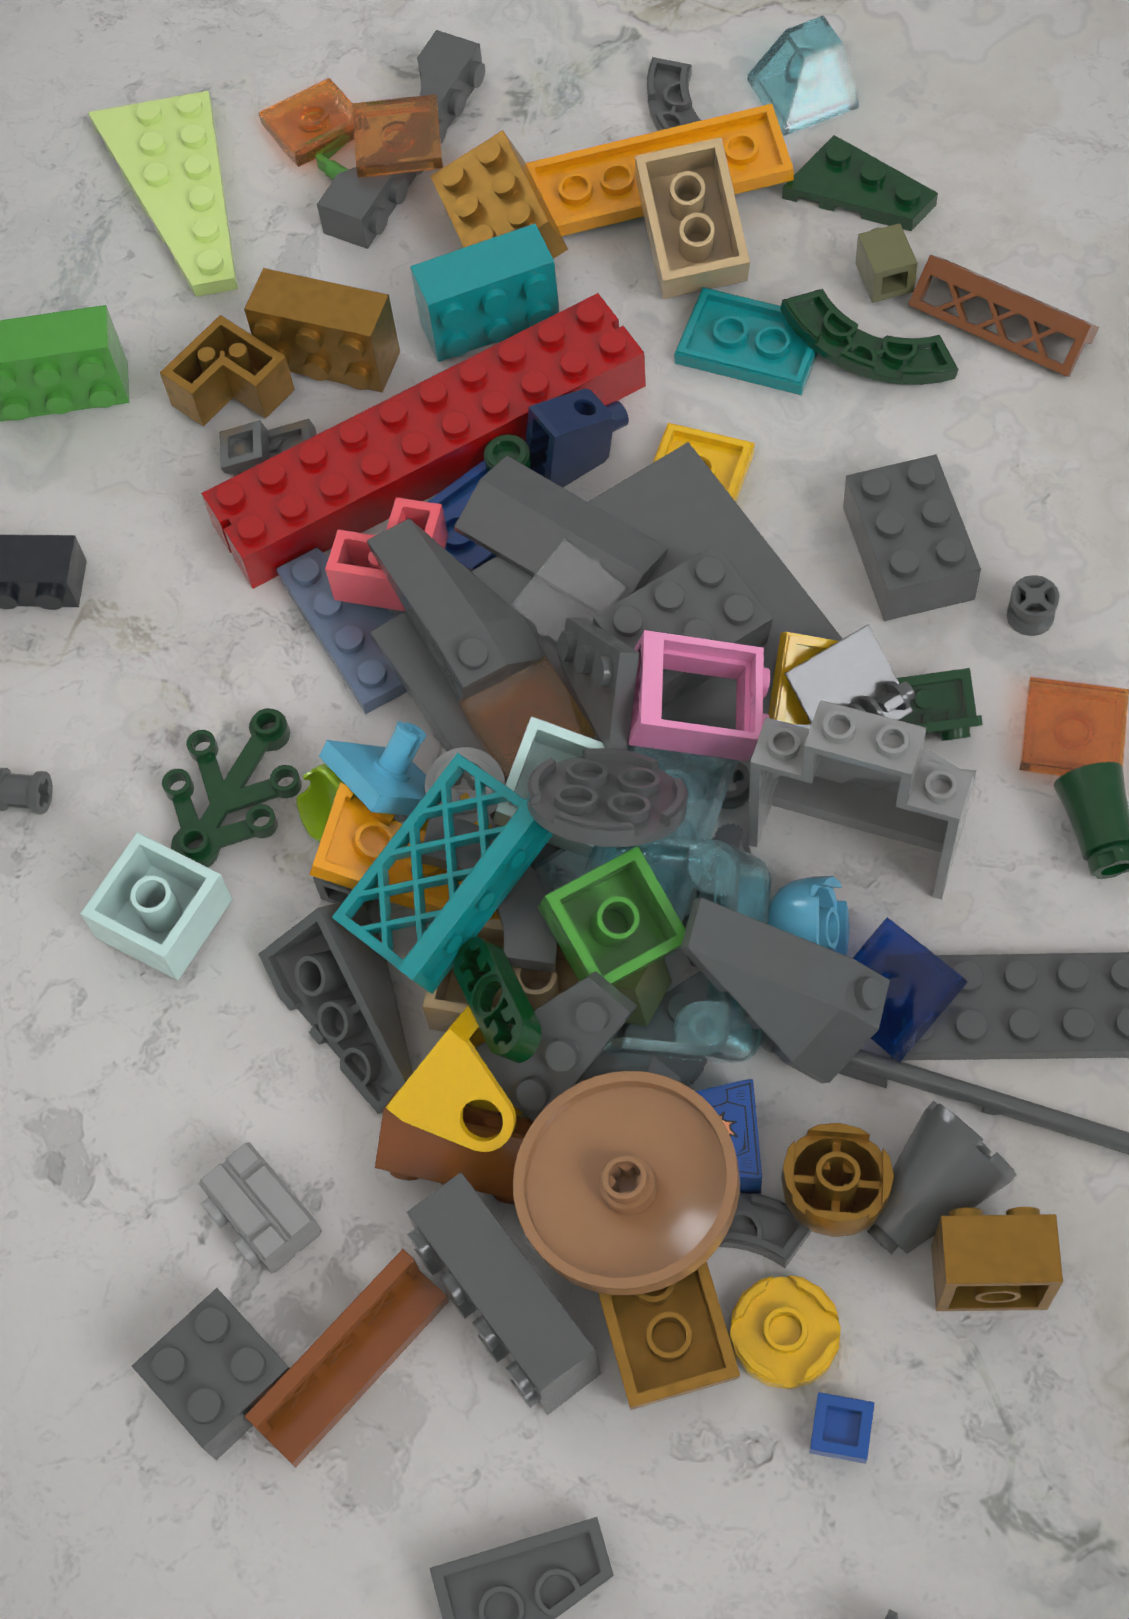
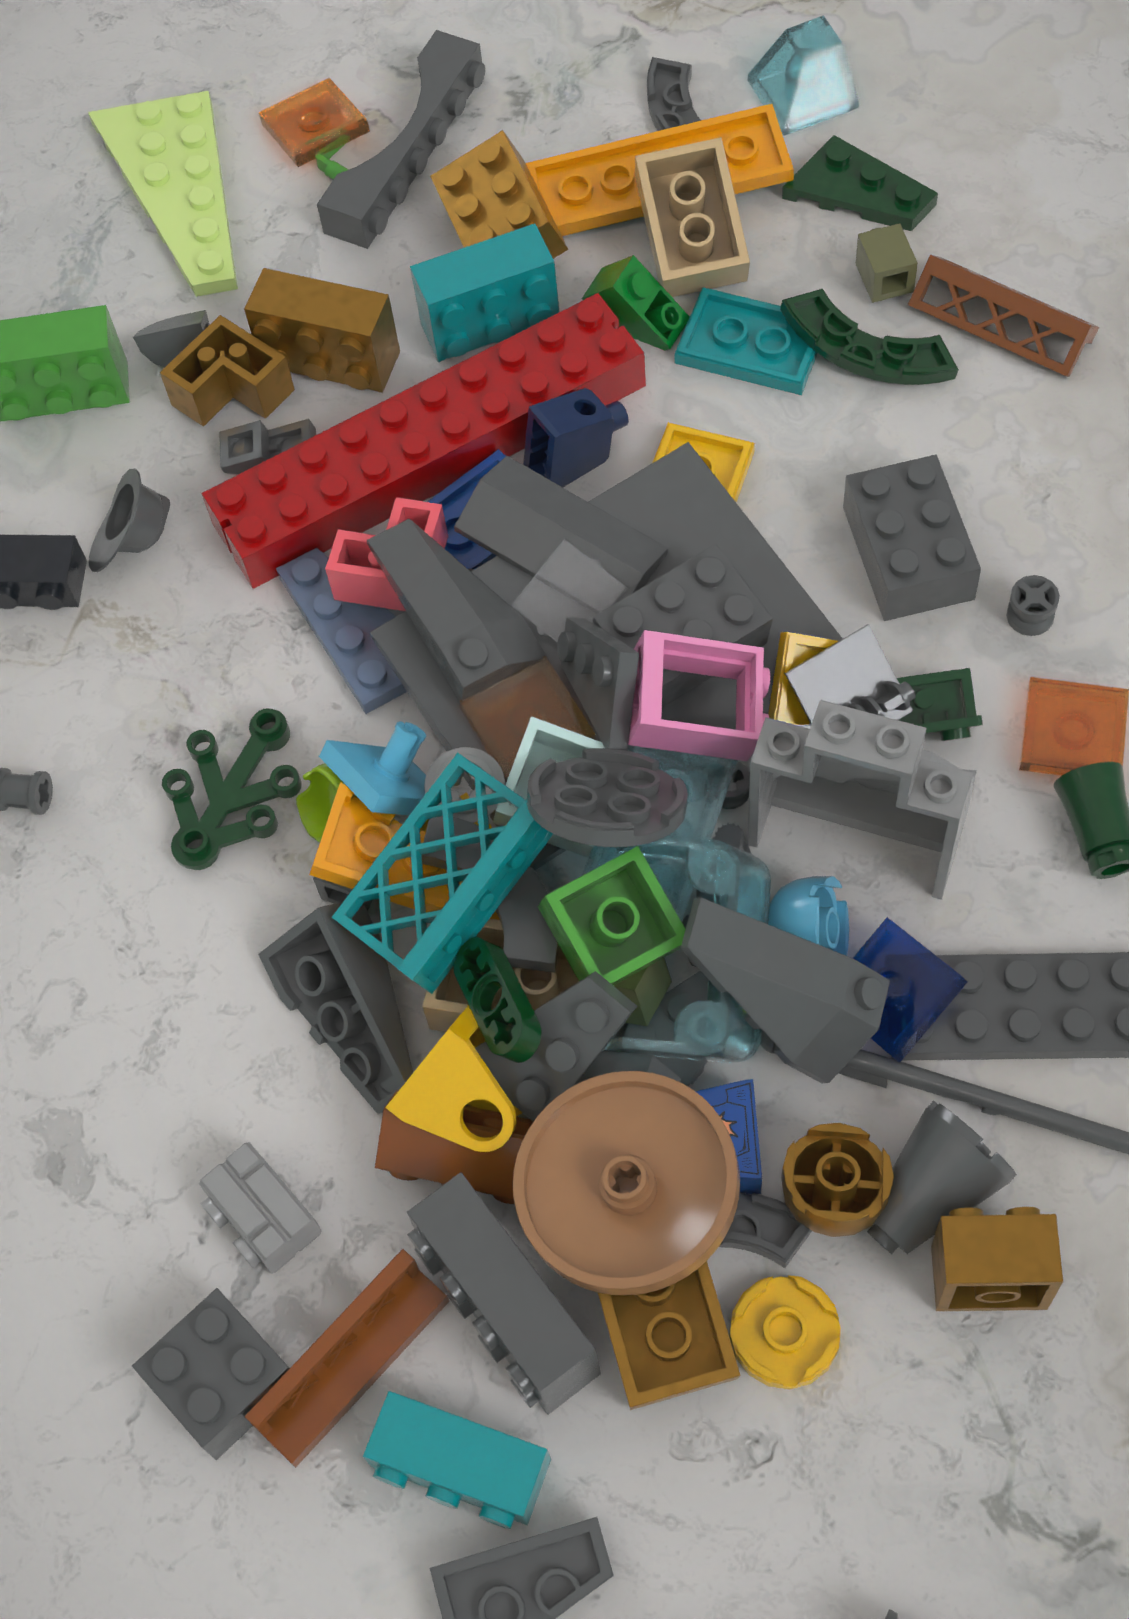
(131, 523): none -> dark grey piece
(157, 906): light aqua brick -> none
(169, 337): none -> dark grey brick
(397, 135): clear orange tile -> none
(456, 1460): none -> teal brick
(506, 446): dark green tile -> none
(639, 302): none -> green slope
(842, 1427): blue plate -> none

